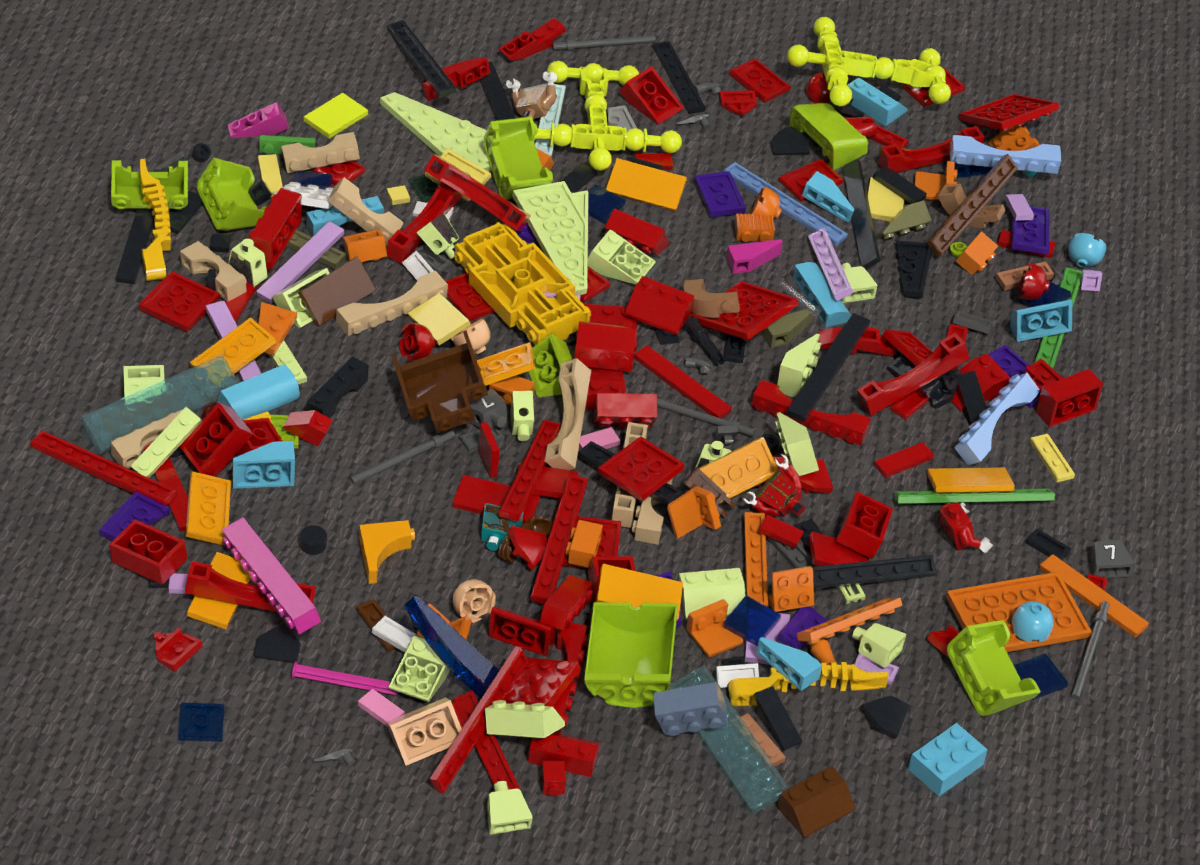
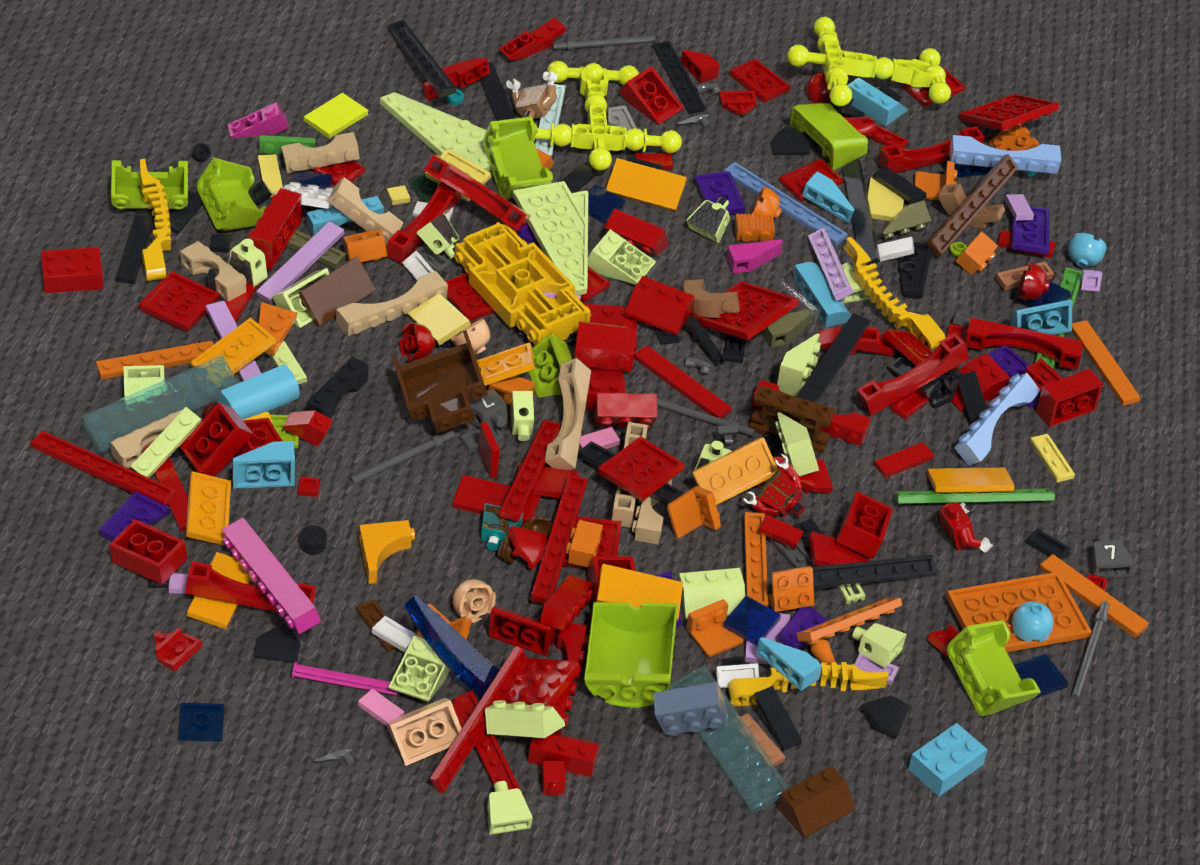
(71, 270): none -> red brick
(168, 357): none -> orange plate
(309, 486): none -> red tile
(456, 98): none -> teal tile
(698, 478): reddish brown hinge -> none
(700, 65): none -> red slope
(710, 219): none -> torso
(794, 407): none -> reddish brown fence
(896, 248): none -> white tile
(919, 325): none -> yellow piece
(1060, 349): none -> red arch
(1105, 363): none -> orange tile

